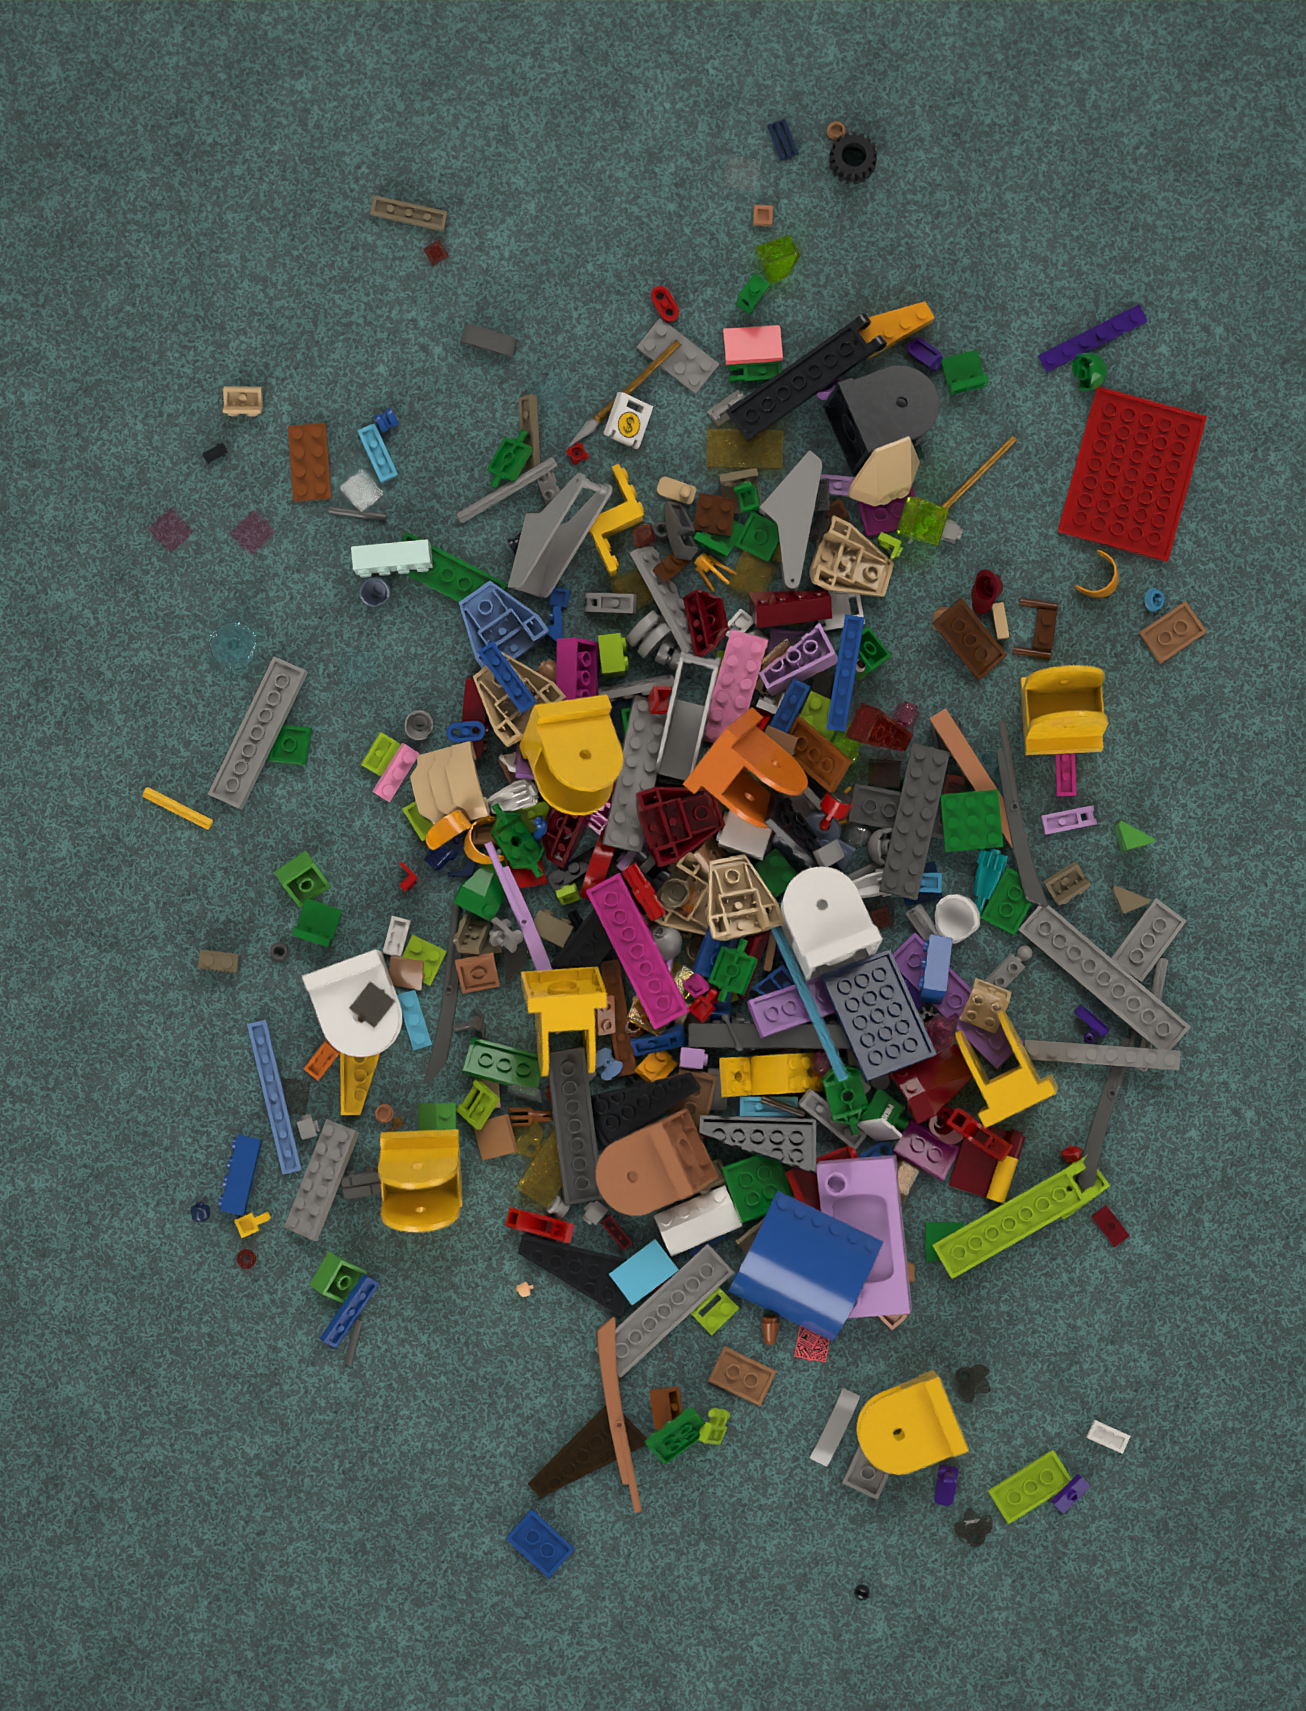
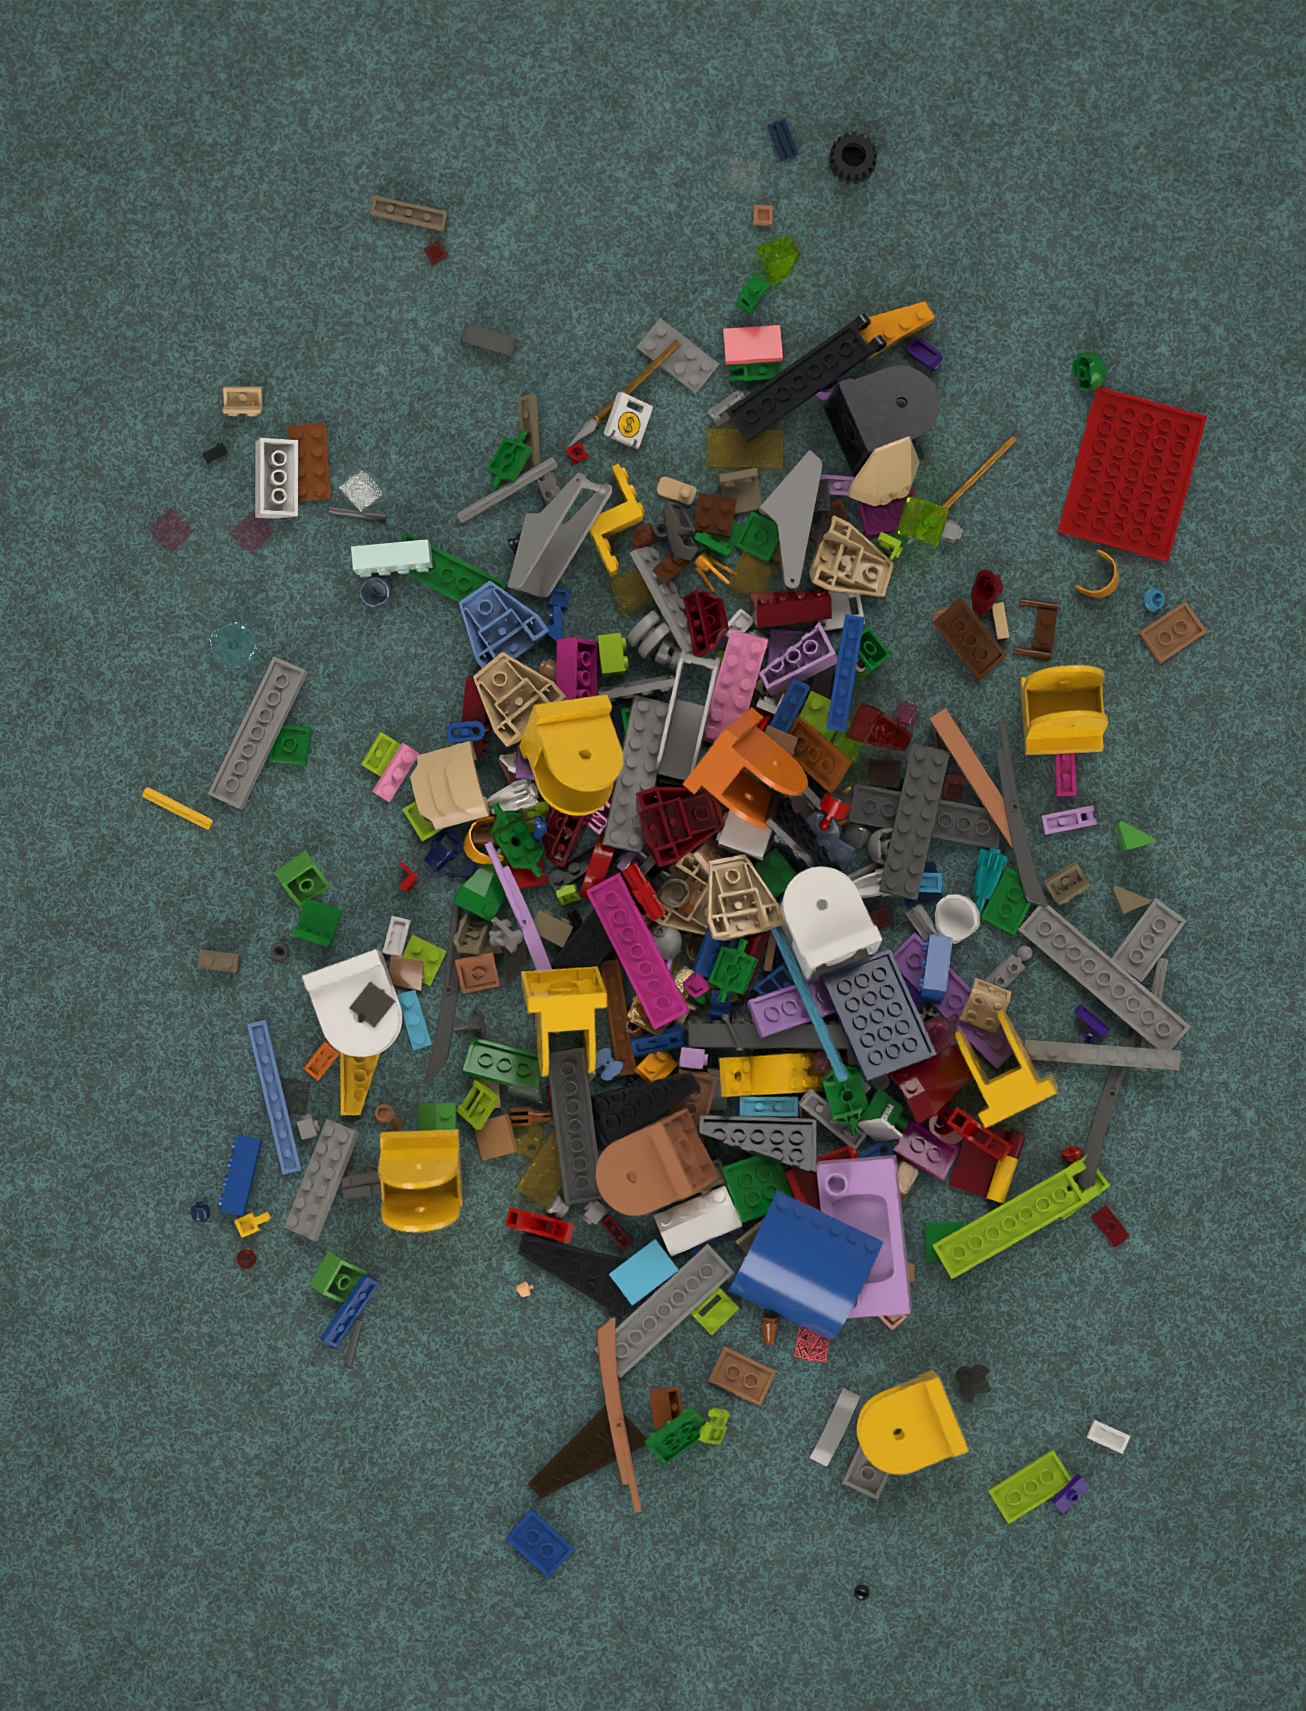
(276, 478): none -> white slope
(377, 453): medium azure plate -> none
(382, 422): blue wheel -> none
(418, 717): light grey hair -> none
(446, 829): light orange piece -> none
(507, 677): blue plate -> none
(605, 1018): nougat bracket -> none
(611, 603): light grey plate -> none
(659, 700): red panel -> none
(665, 304): red plate -> none
(703, 1007): red plate -> none
(748, 496): green bracket -> none
(777, 652): piece -> none
(782, 1106): dark brown piece -> none
(829, 853): light grey slope -> none
(835, 130): medium nougat plate -> none
(946, 1485): dark purple piece -> none
(964, 372): green bracket -> none
(971, 820): green plate -> none
(972, 1525): clear smoke plate -> none
(1093, 338): dark purple plate -> none

